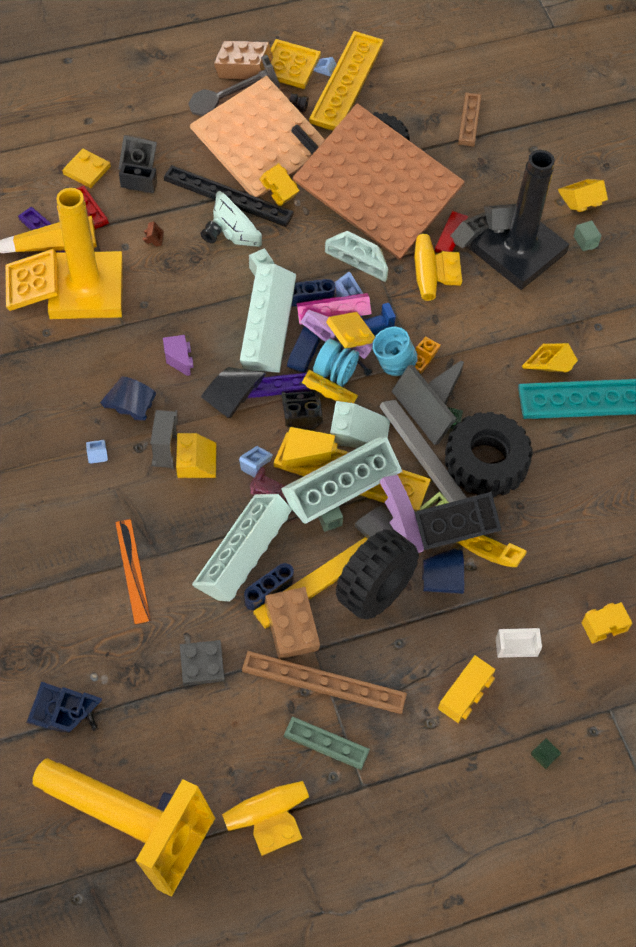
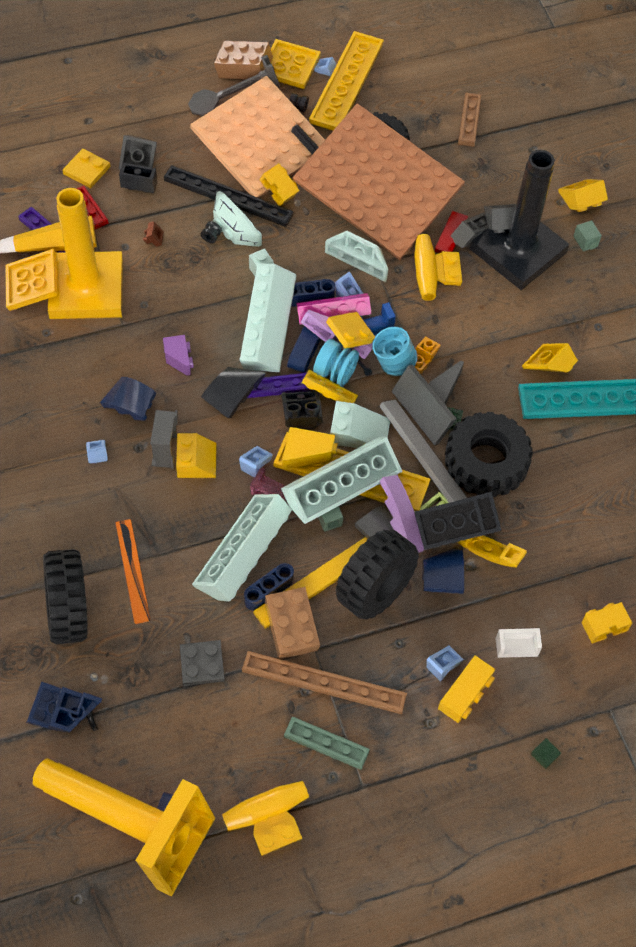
(65, 596): none -> black tyre
(443, 661): none -> light blue slope

